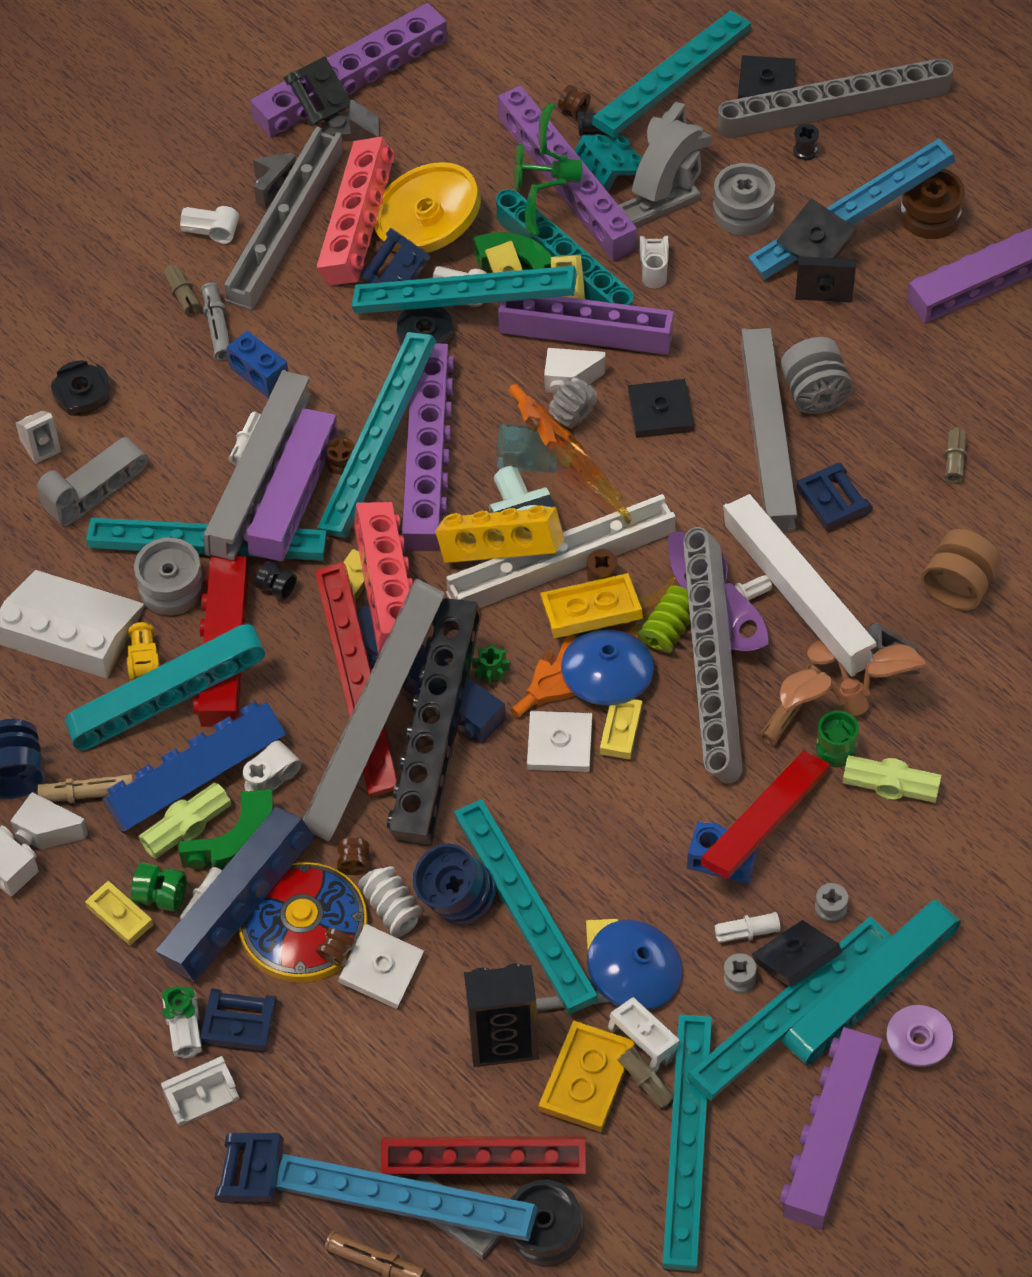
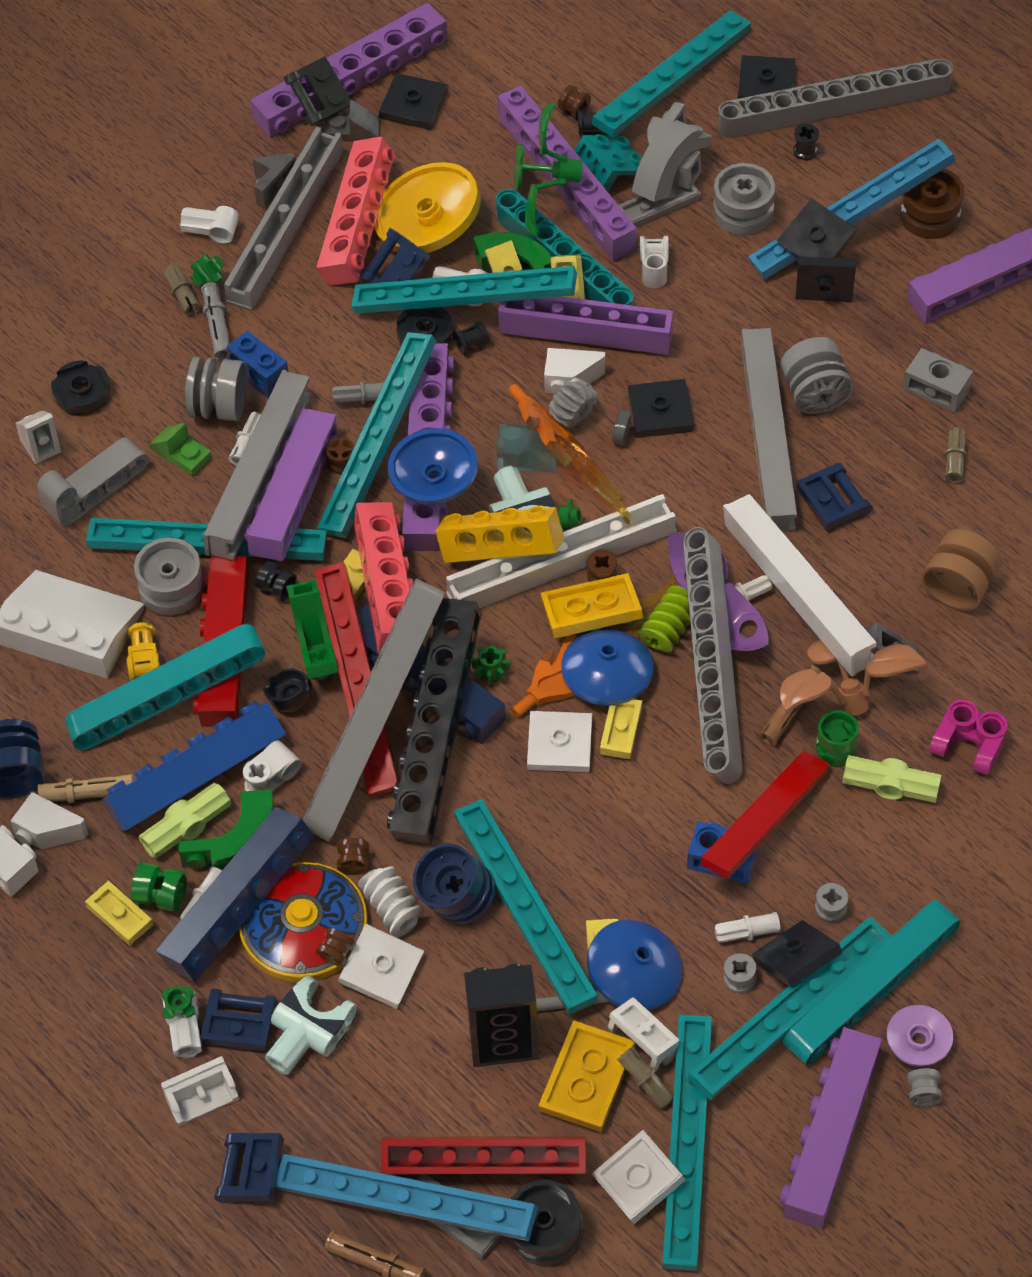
(180, 449): none -> bright green slope
(207, 270): none -> green gear
(210, 388): none -> light grey wheel
(288, 690): none -> black hair
(306, 1027): none -> light aqua connector
(312, 629): none -> green arch
(360, 392): none -> light grey axle
(413, 101): none -> black plate
(431, 455): none -> blue dish
(471, 337): none -> black bush
(569, 515): none -> green plate
(622, 427): none -> dark grey tile
(638, 1176): none -> white plate
(924, 1087): none -> light grey wheel
(938, 380): none -> light grey brick
(973, 730): none -> dark pink piece

